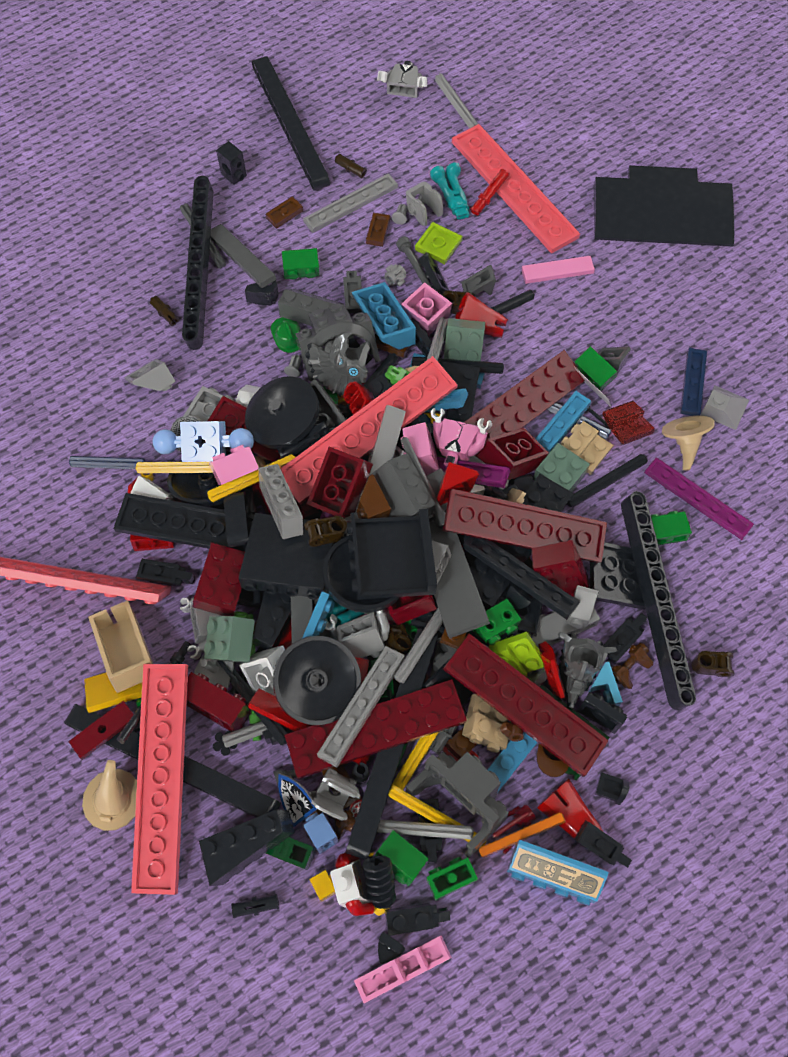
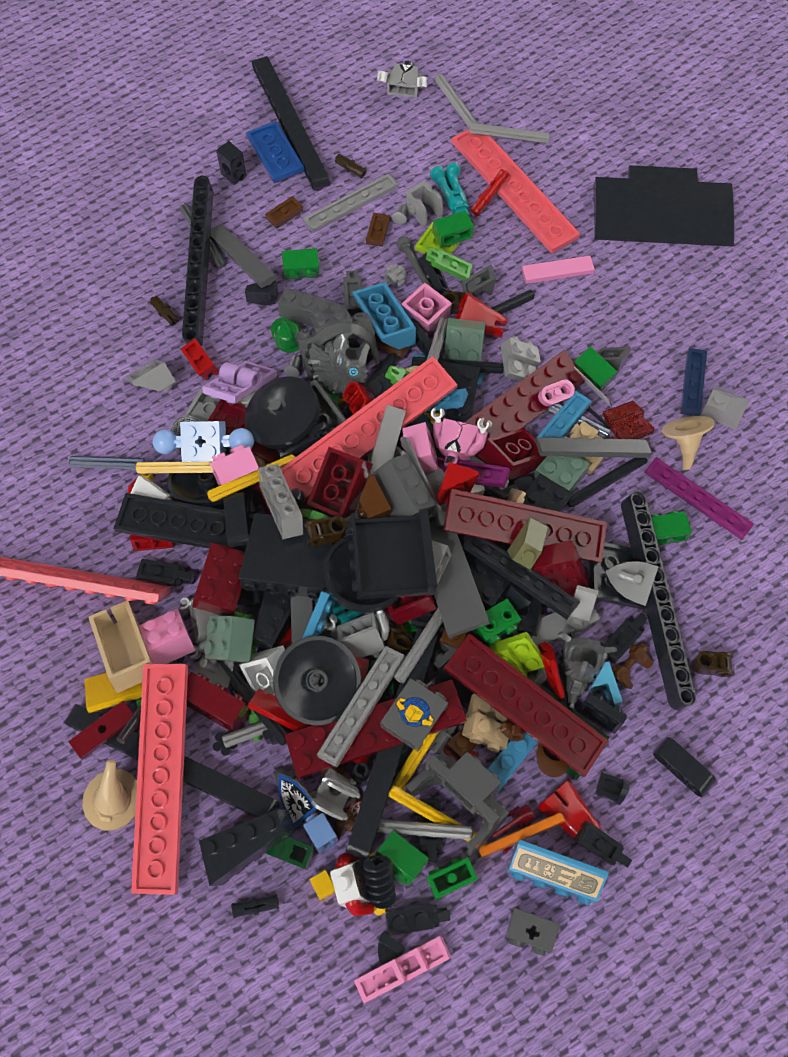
(166, 638): none -> bright pink brick
(199, 359): none -> red hinge
(238, 381): none -> lavender plate
(275, 151): none -> blue plate
(298, 496): none -> black hinge
(311, 514): none -> bright green tile
(414, 714): none -> dark grey panel
(449, 263): none -> bright green hinge
(453, 229): none -> green brick
(511, 133): none -> light grey axle
(519, 358): none -> light grey plate
(528, 543): none -> olive slope
(545, 930): none -> dark grey brick
(555, 394): none -> bright pink plate
(593, 447): none -> dark grey tile
(633, 580): none -> light grey shield
(684, 767): none -> black beam

